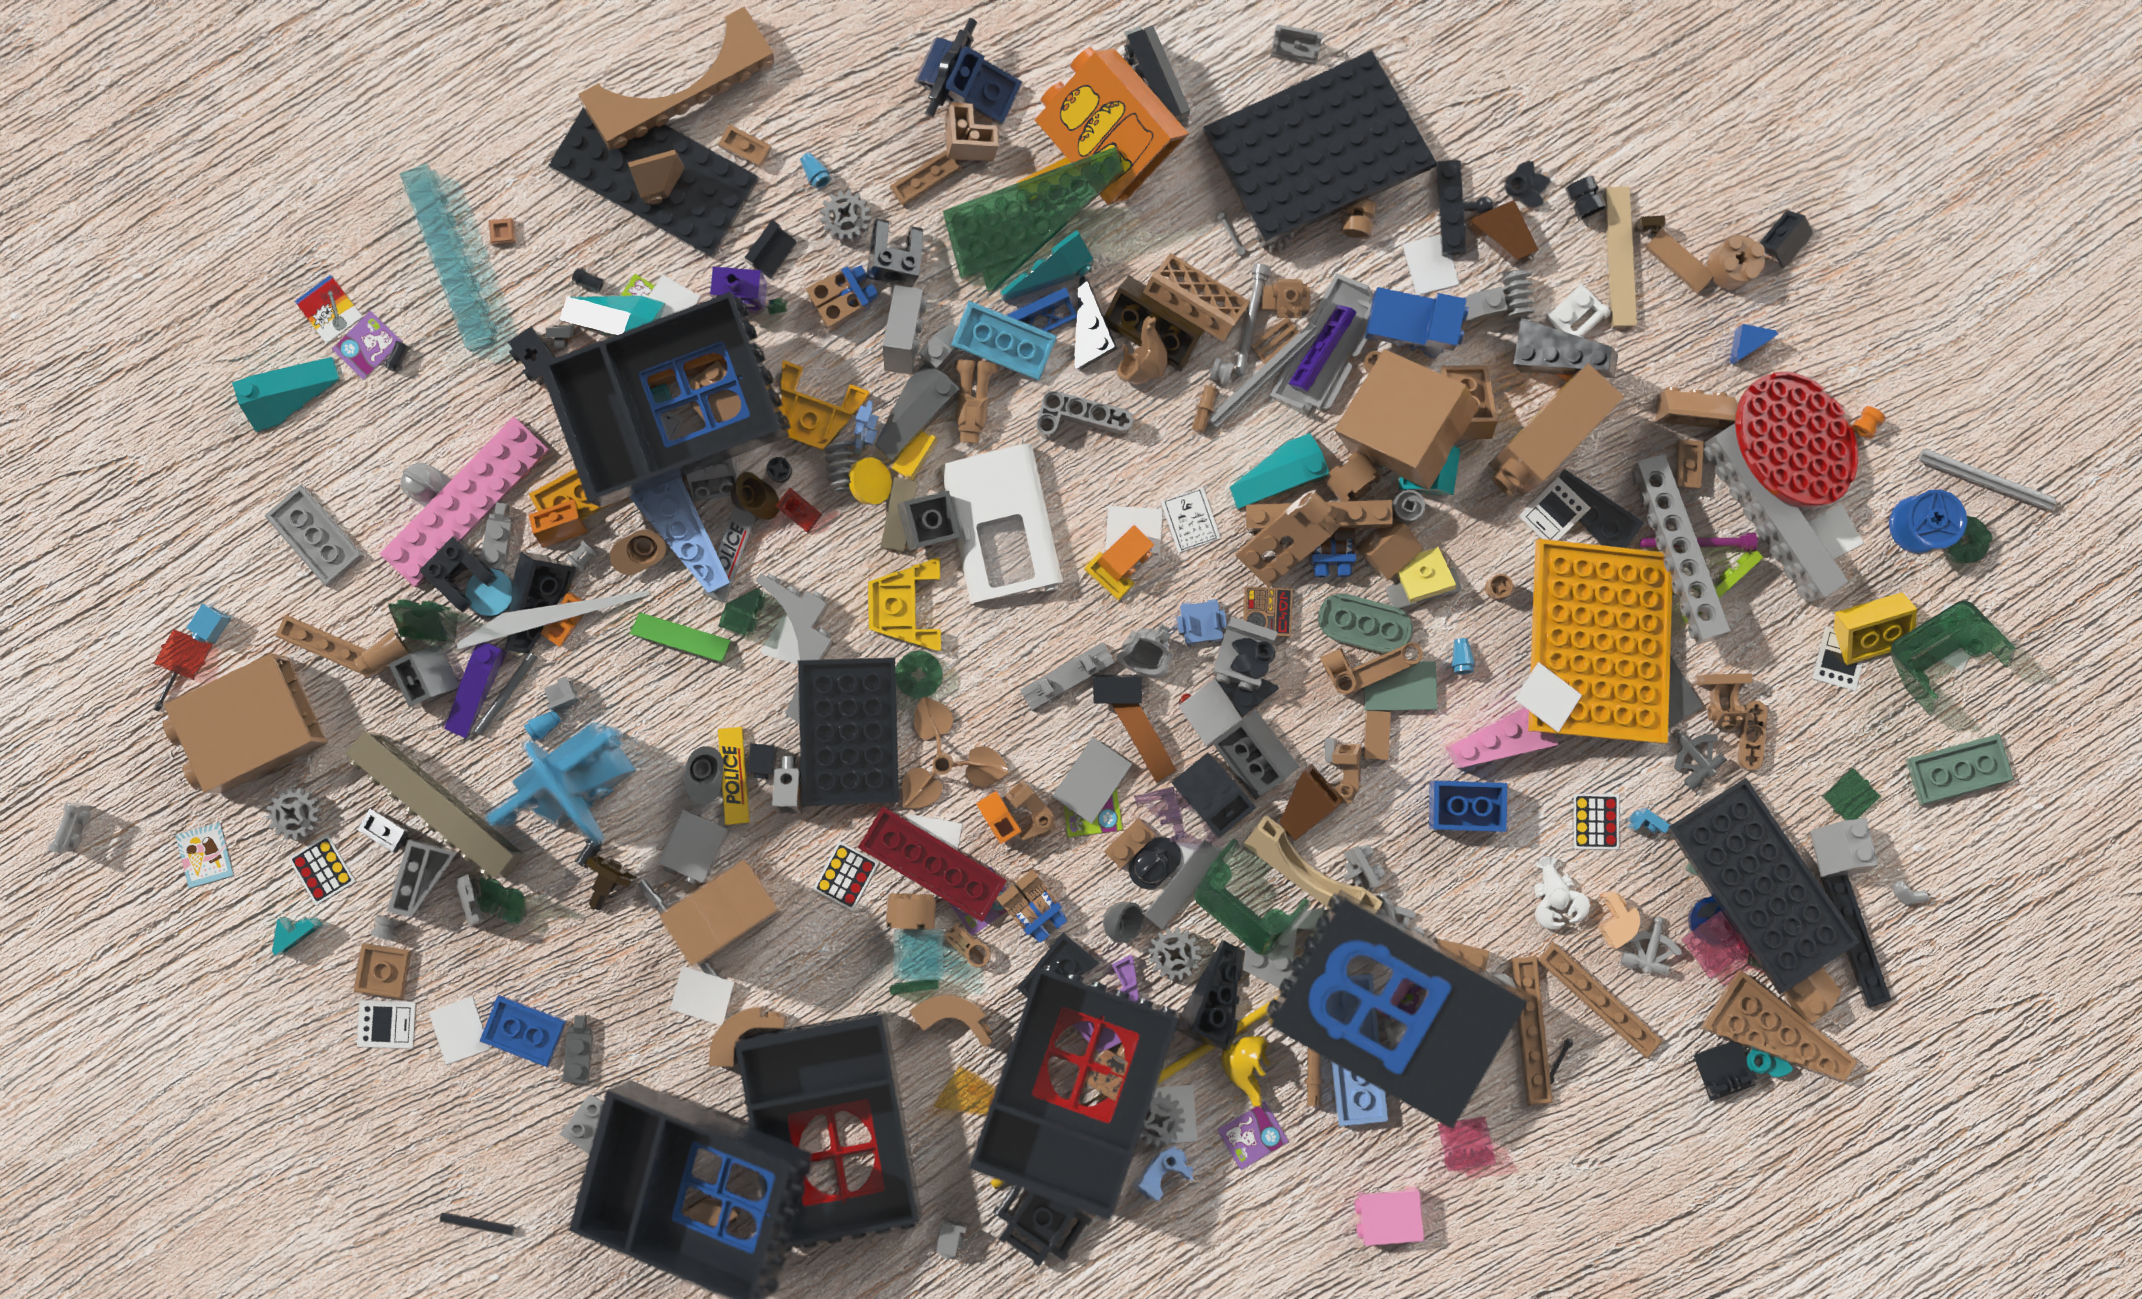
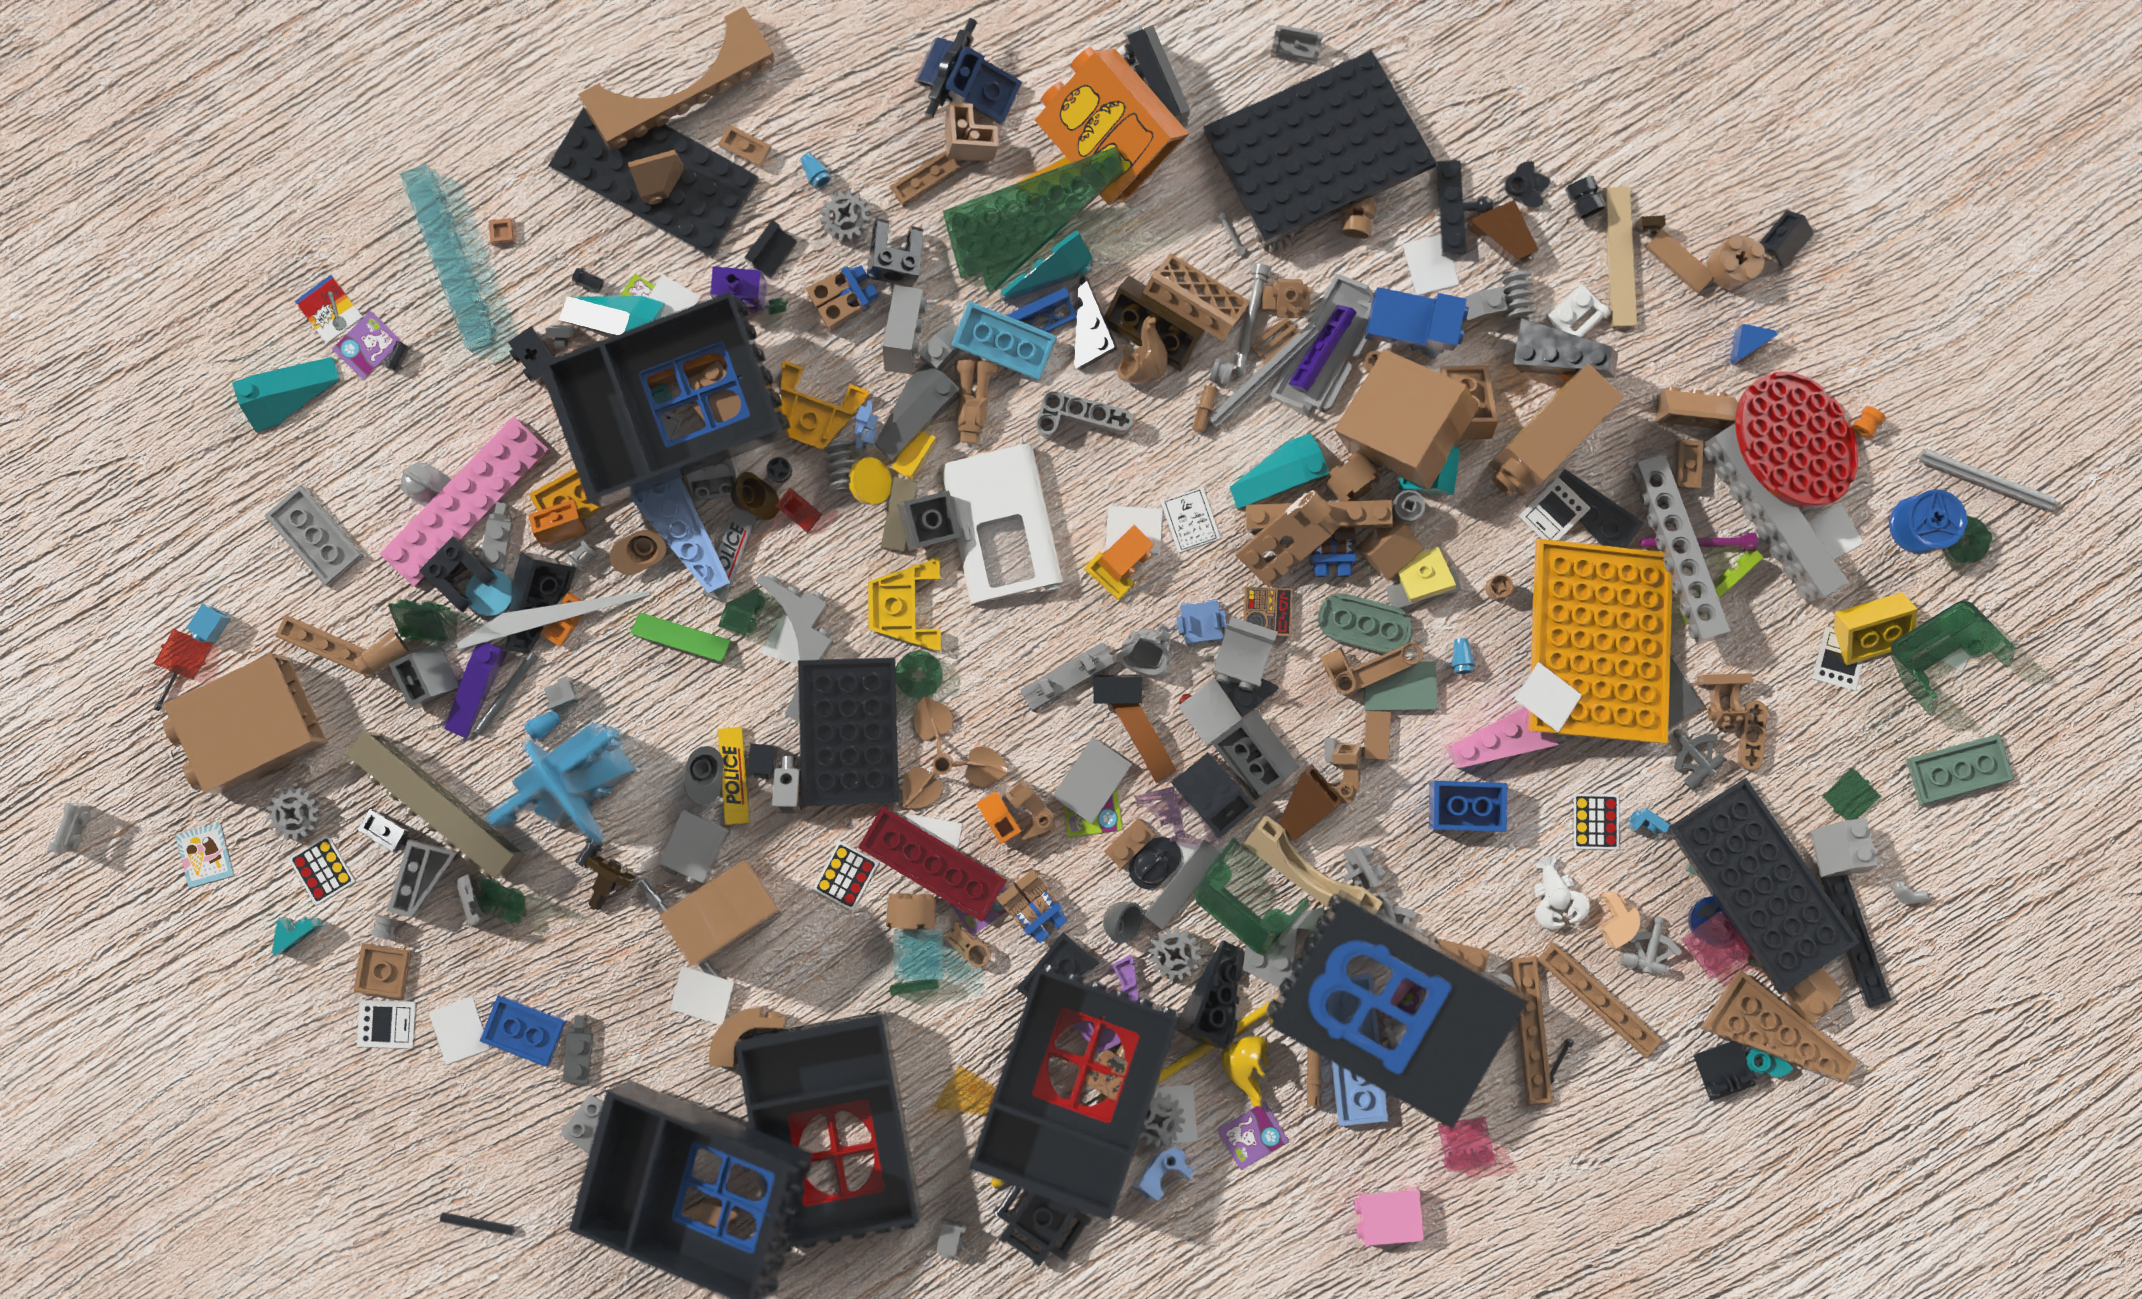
(953, 1006): medium nougat arch -> none
(1249, 657): black plate -> none

